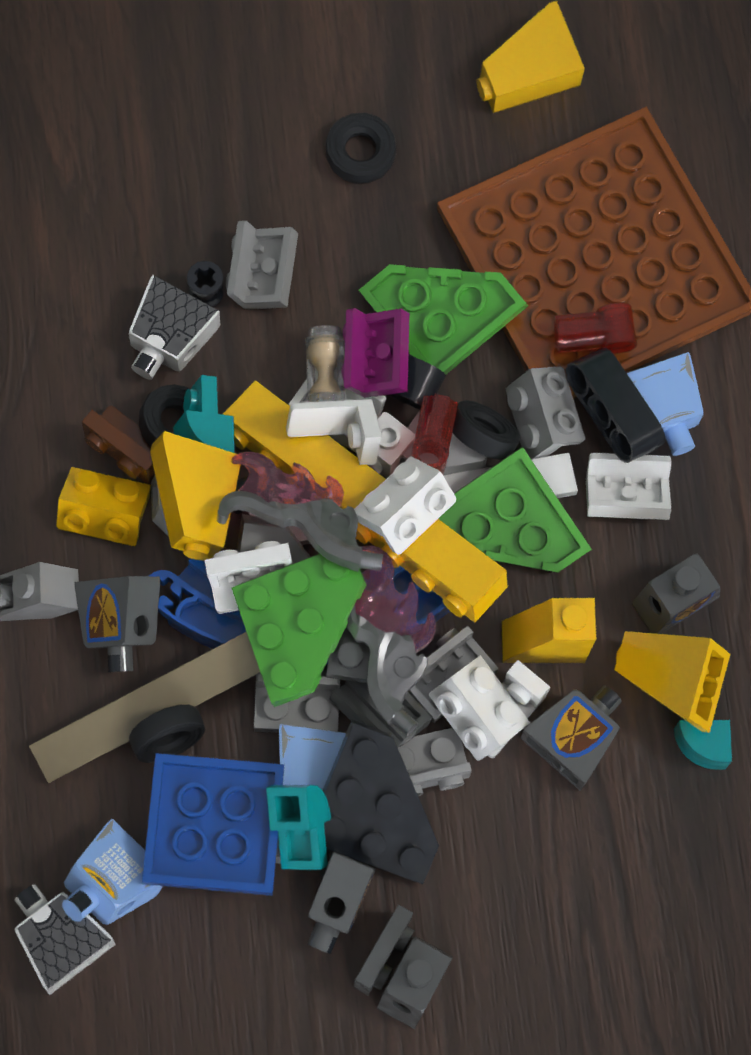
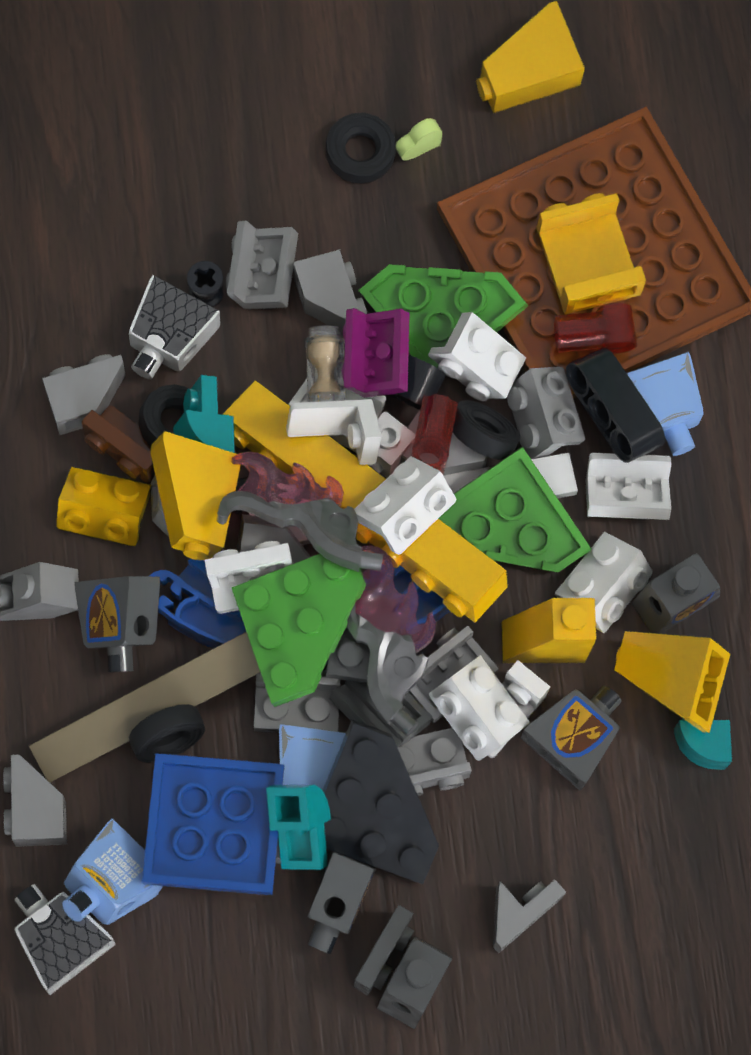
(36, 809): none -> light grey slope
(82, 389): none -> light grey slope
(326, 287): none -> light grey slope
(421, 139): none -> yellowish green tile
(479, 359): none -> white bracket
(513, 919): none -> light grey slope
(588, 253): none -> yellow panel
(611, 575): none -> white bracket

